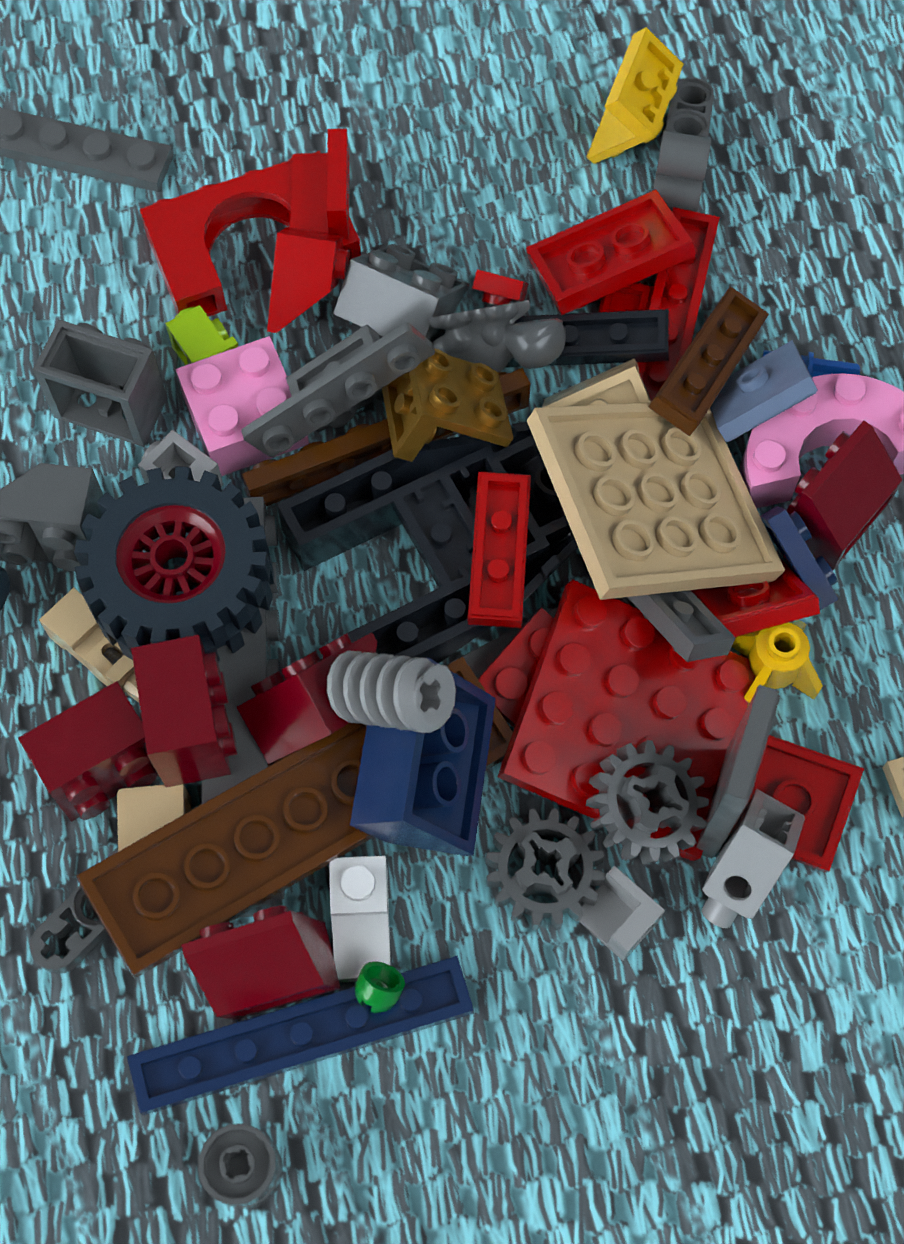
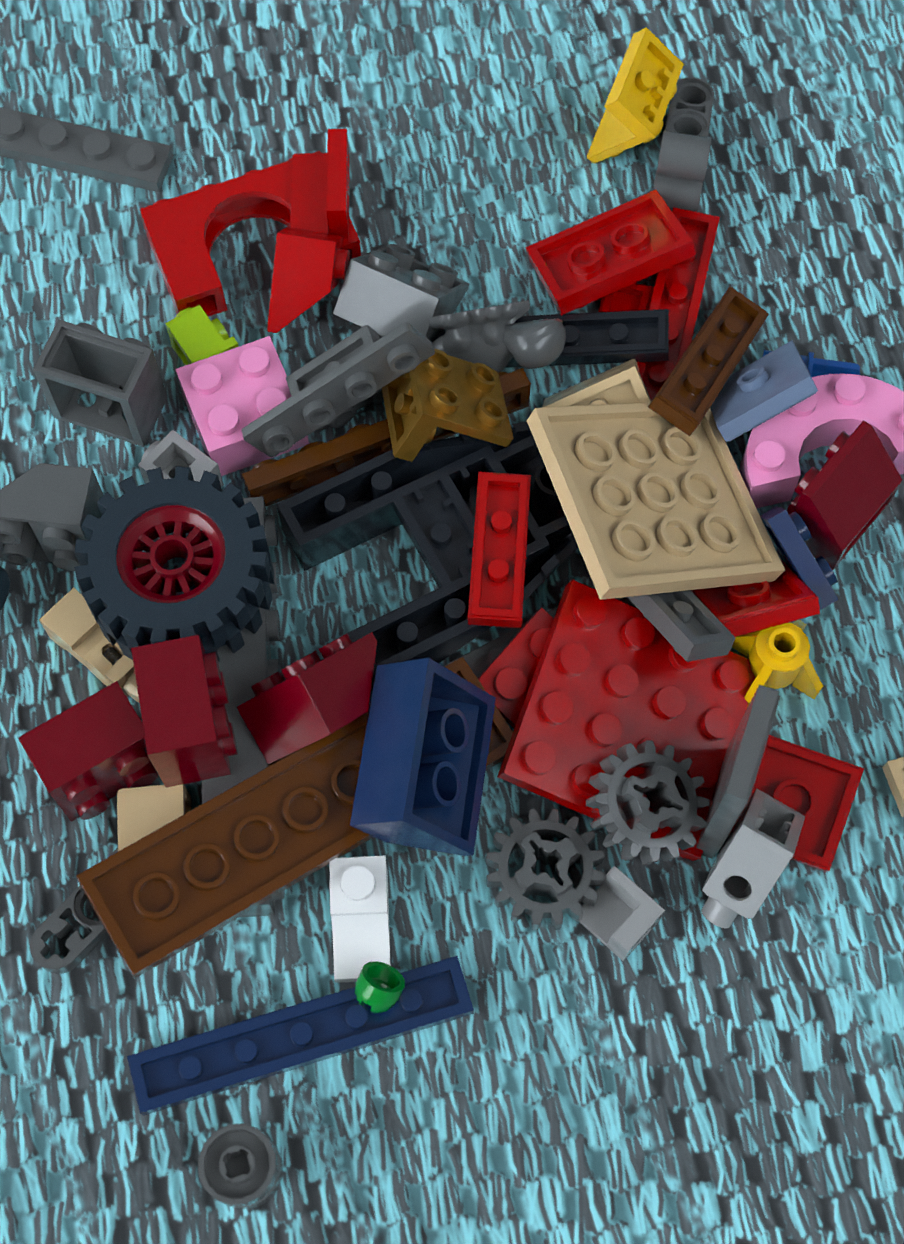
(262, 963): dark red slope -> none
(391, 691): light grey piece -> none
(498, 288): red plate -> none

